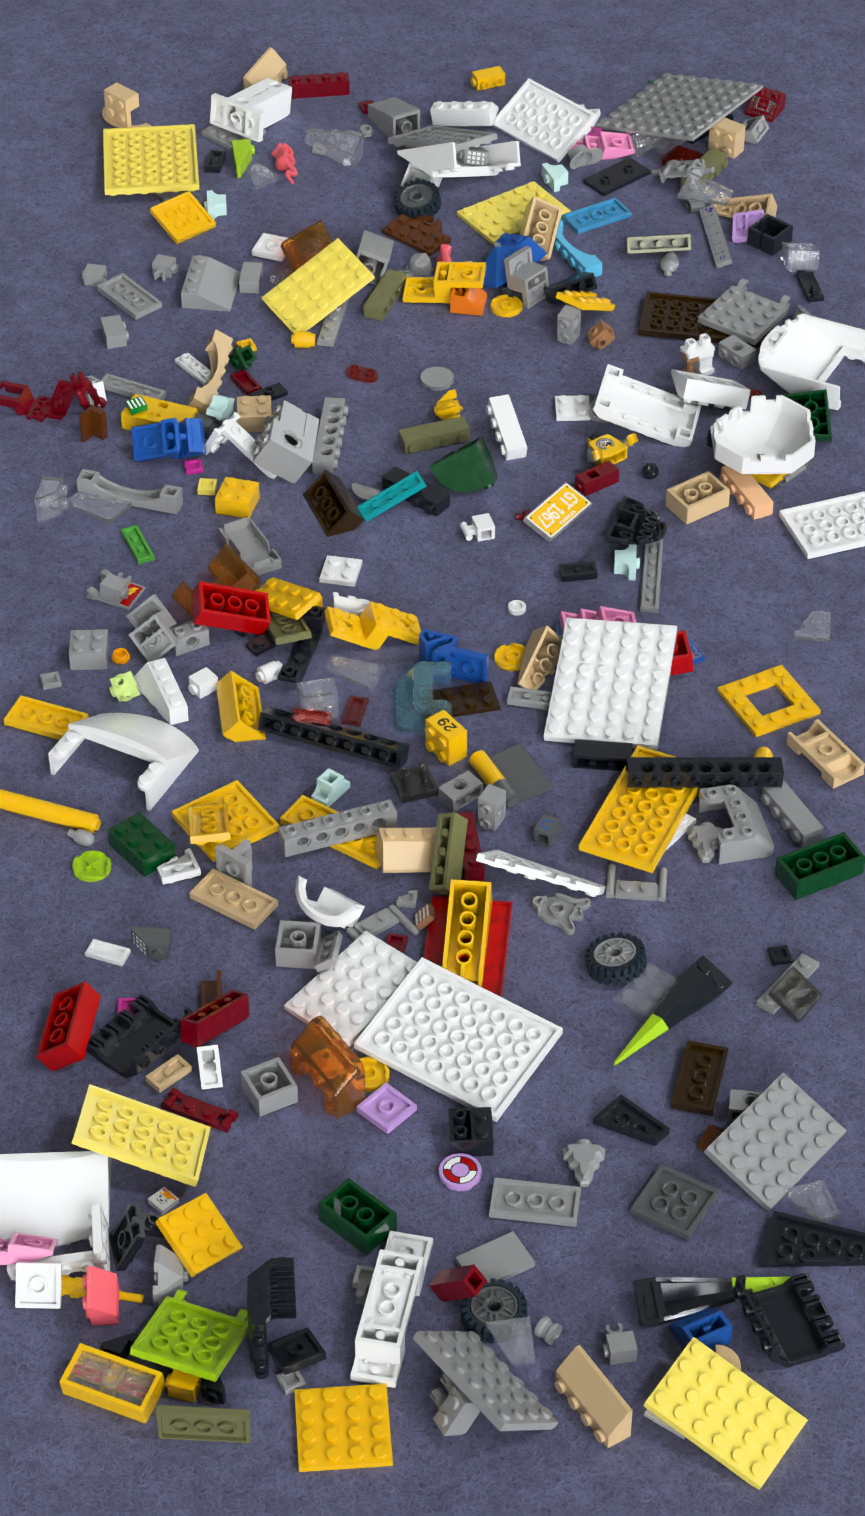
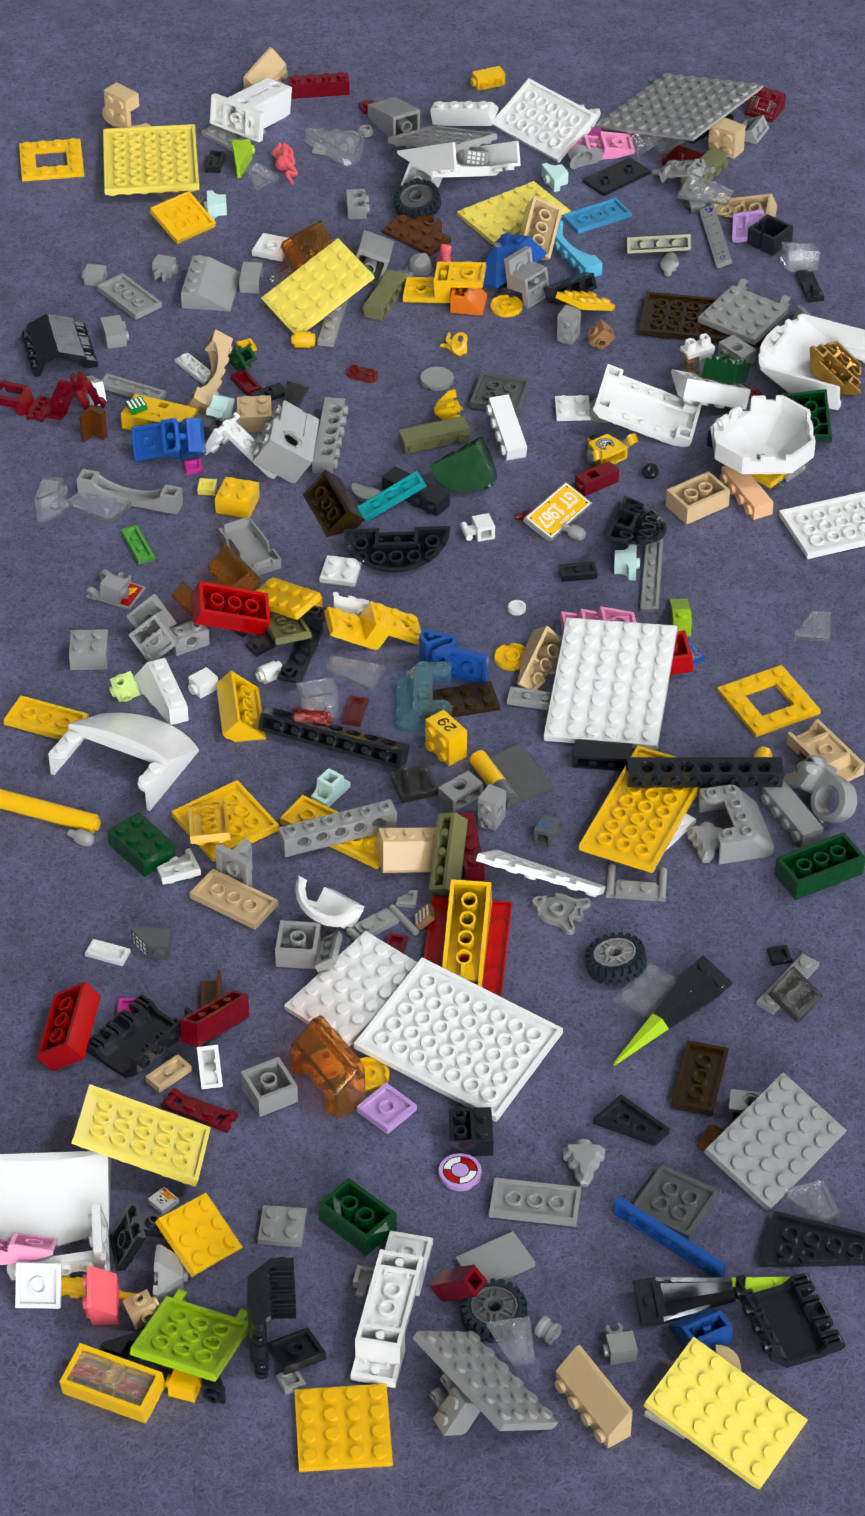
(28, 159): none -> yellow plate
(50, 680): light grey tile -> none
(57, 337): none -> black hinge
(91, 866): lime tile -> none
(120, 656): light orange plate -> none
(139, 1307): none -> tan brick
(203, 1424): olive tile -> none
(282, 1226): none -> light grey plate
(295, 393): none -> clear smoke slope
(357, 204): none -> light grey brick
(396, 550): none -> black brick
(455, 346): none -> yellow piece
(497, 385): none -> dark grey plate
(574, 532): none -> light grey cylinder
(669, 1238): none -> blue tile
(681, 615): none -> lime slope
(726, 369): none -> dark green brick
(819, 780): none -> light grey animal
(836, 366): none -> pearl gold wedge

